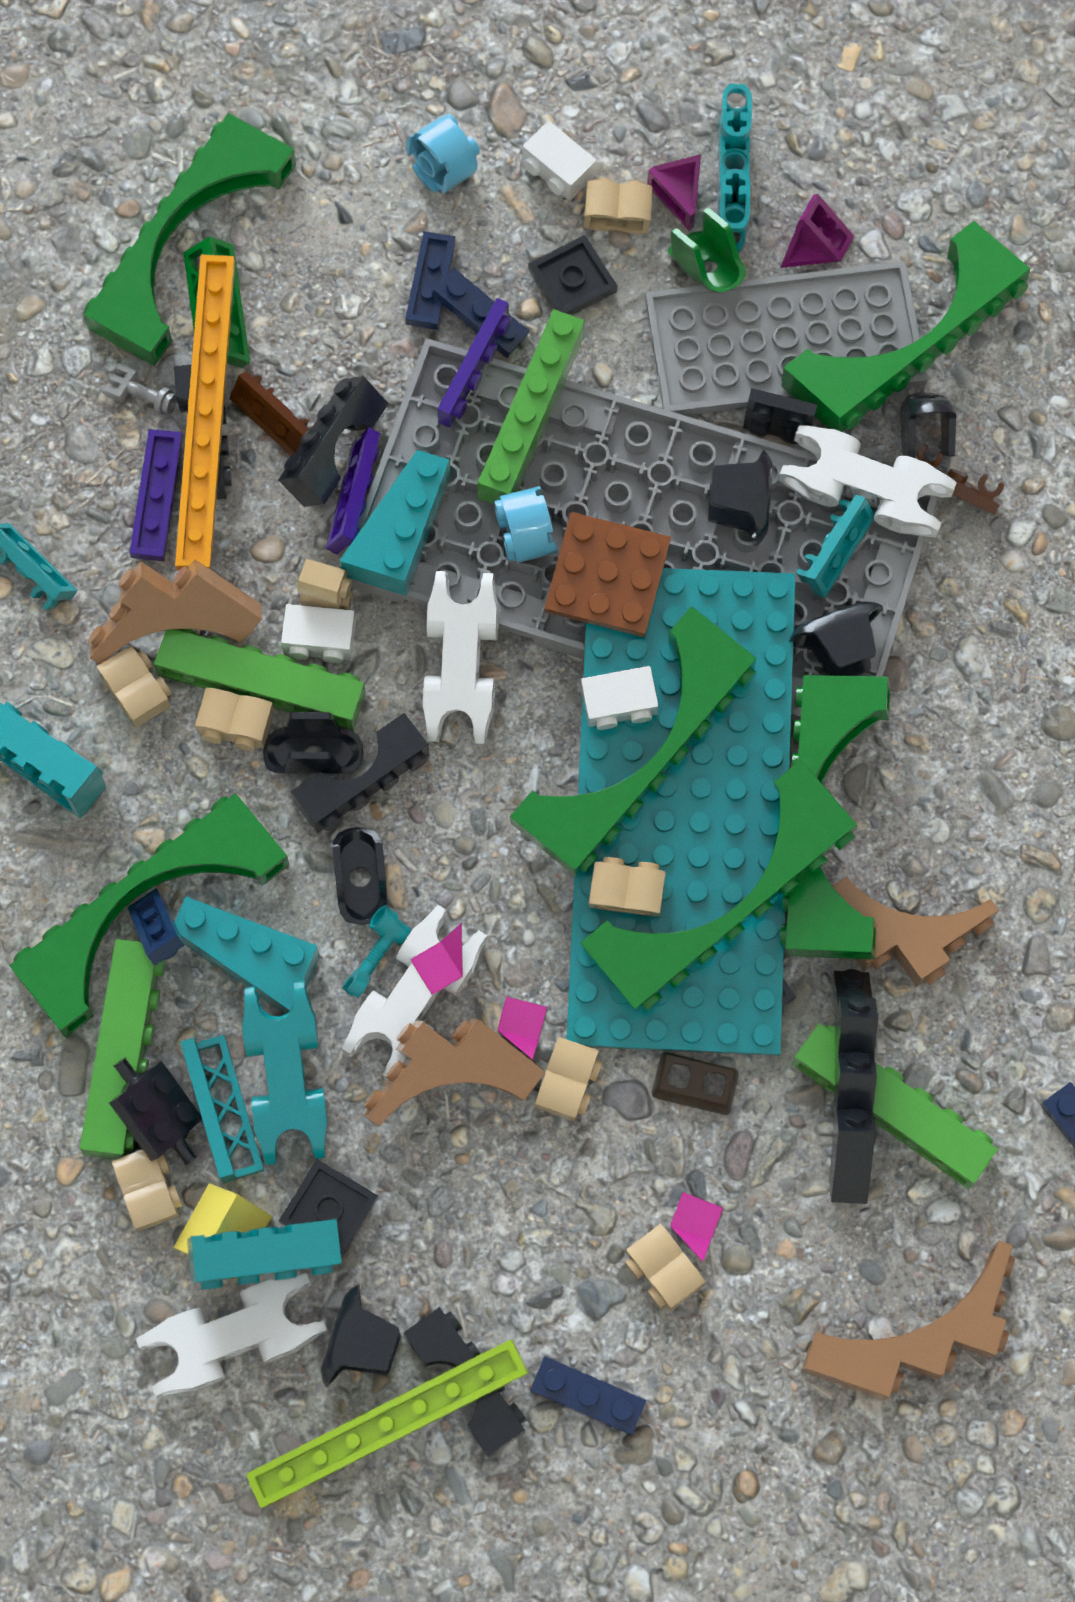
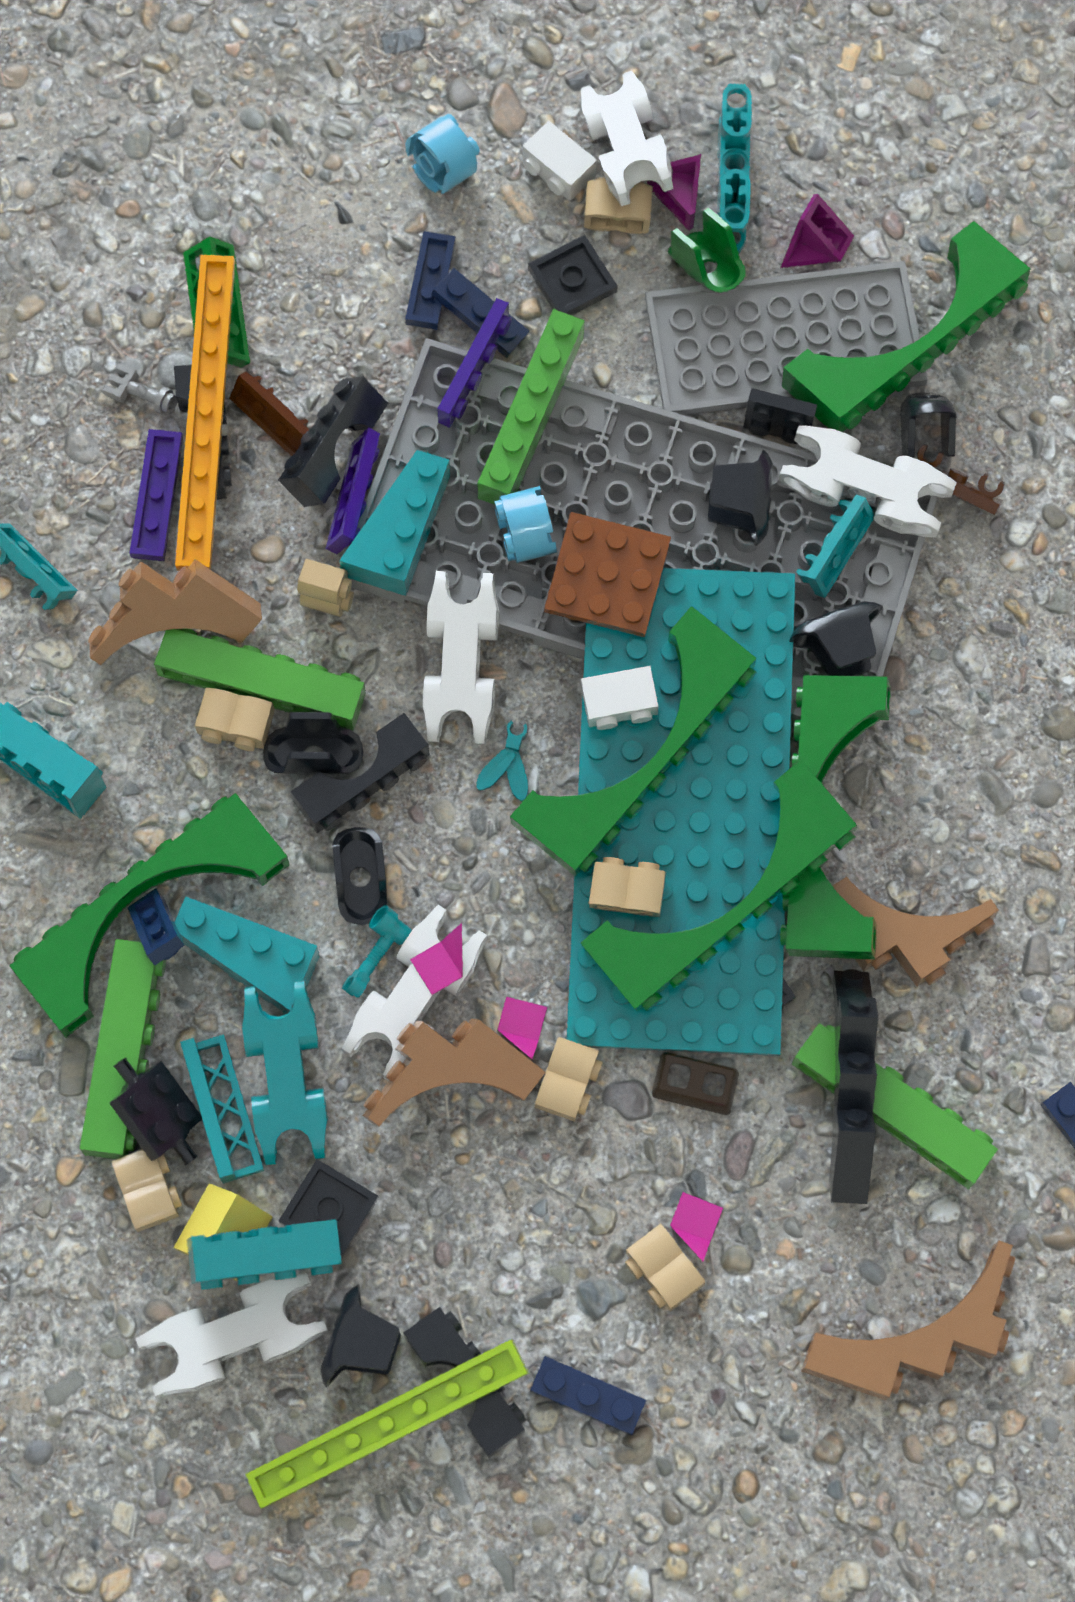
(134, 686): tan brick -> none
(230, 161): green arch -> none
(318, 633): white brick -> none
(509, 761): none -> teal piece
(632, 155): none -> white piece

